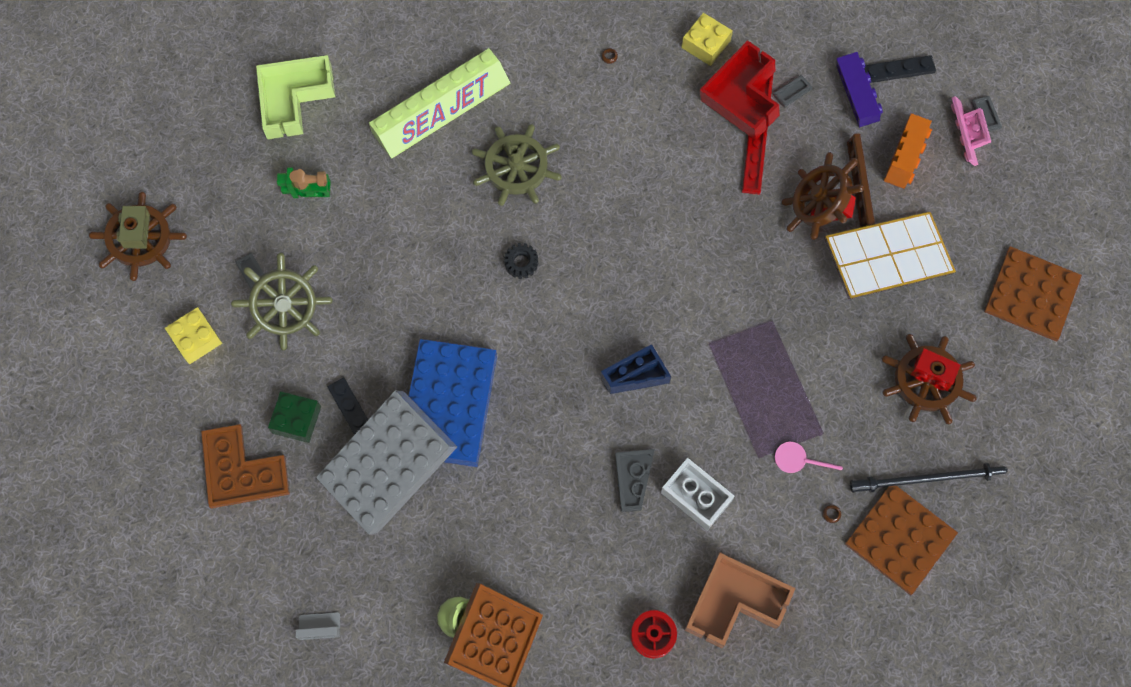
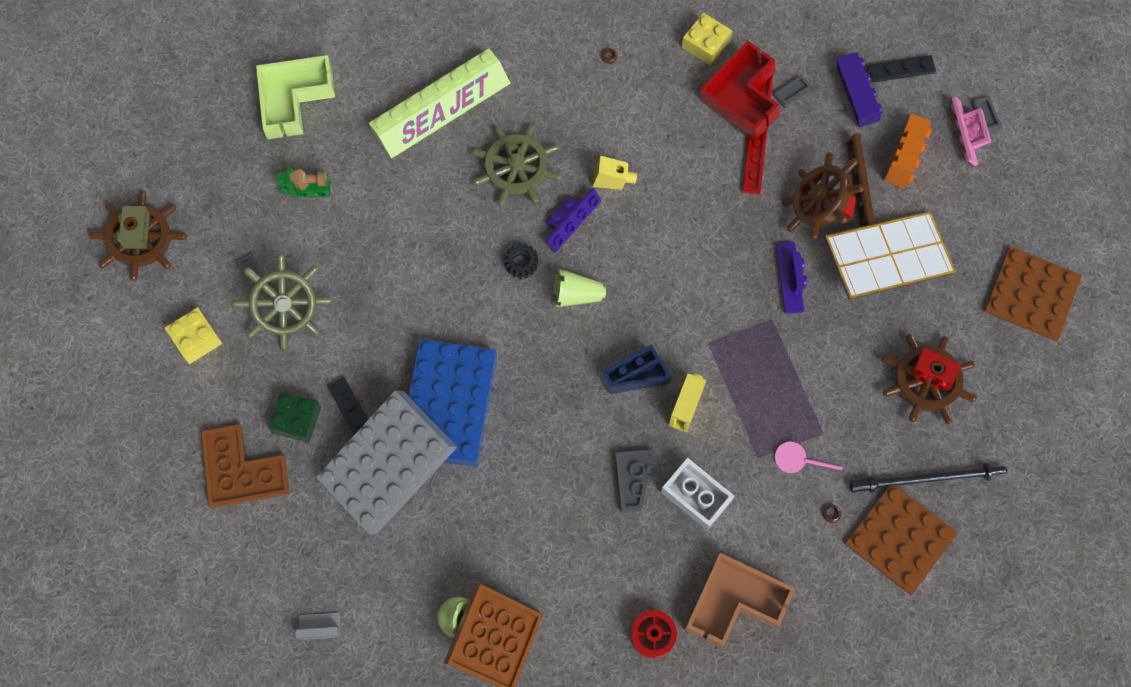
(569, 217): none -> dark purple bracket
(576, 289): none -> yellowish green cone
(612, 174): none -> light yellow torso
(687, 402): none -> light yellow brick
(791, 277): none -> dark purple bracket

